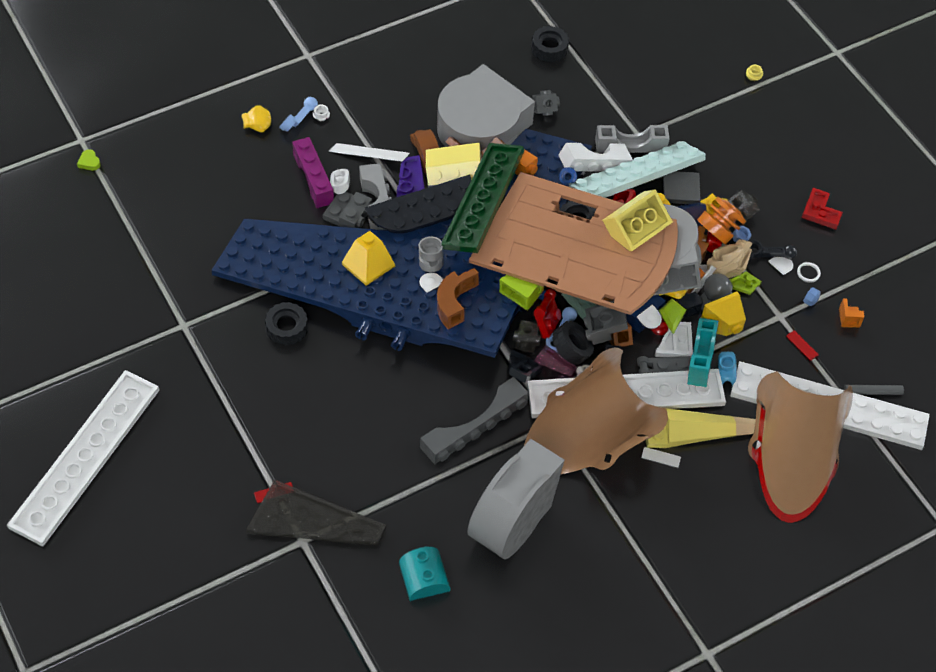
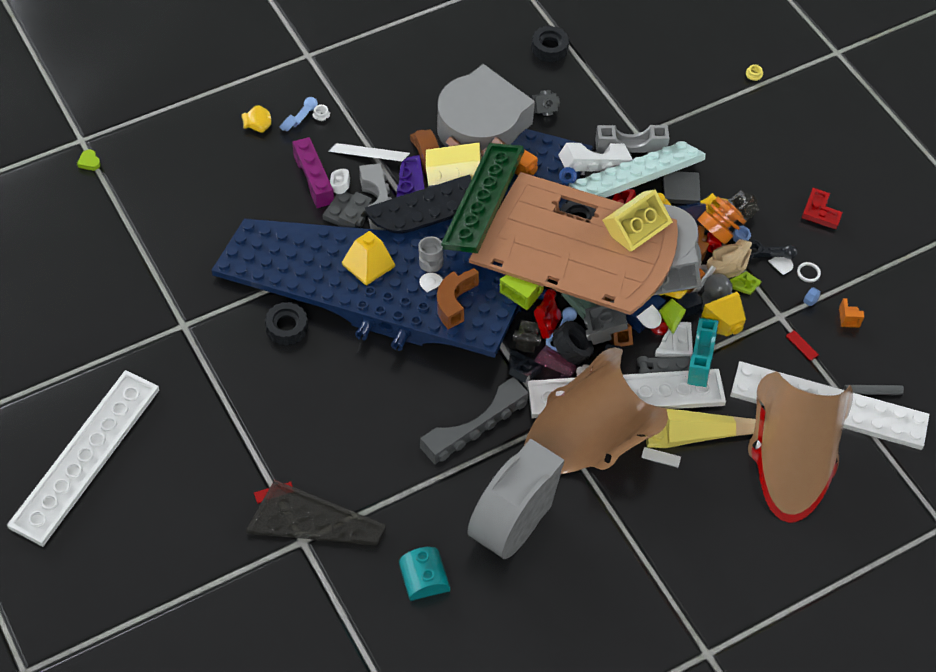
(727, 367): dark azure piece -> none

